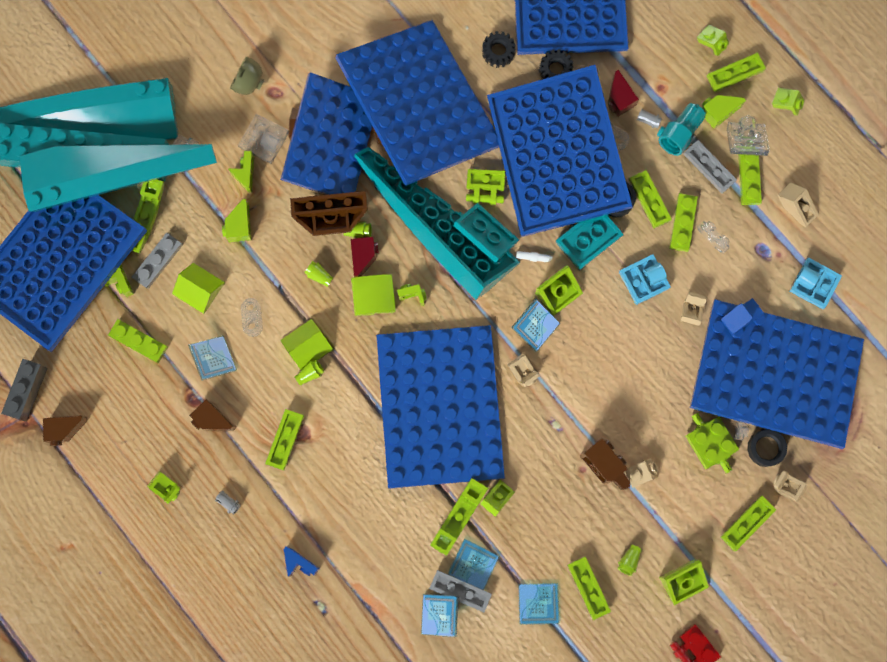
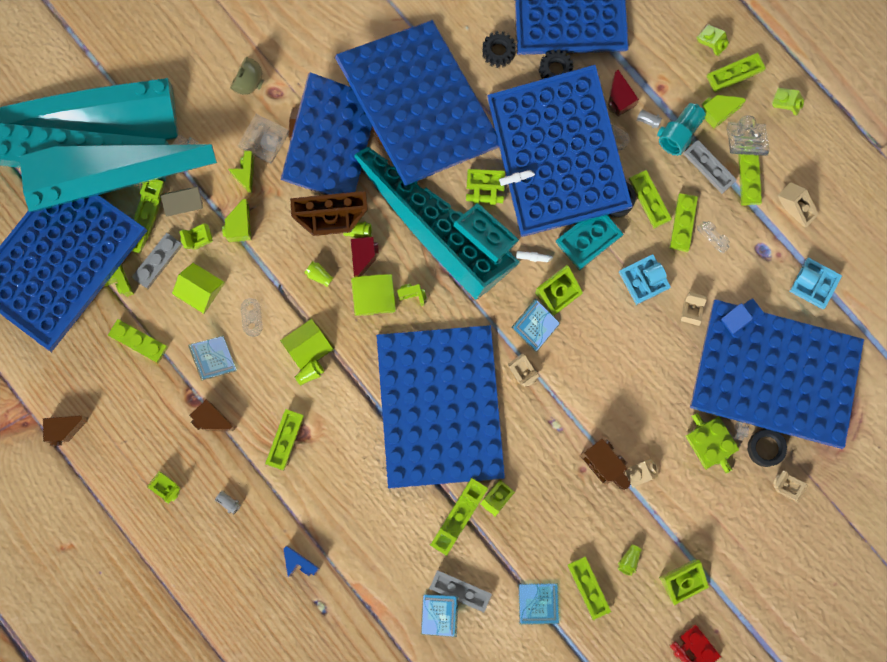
(24, 390): dark grey brick -> none
(182, 201): none -> dark tan slope
(196, 237): none -> lime bracket
(473, 564): clear light blue piece -> none
(516, 177): none -> white piece
(747, 523): lime plate -> none

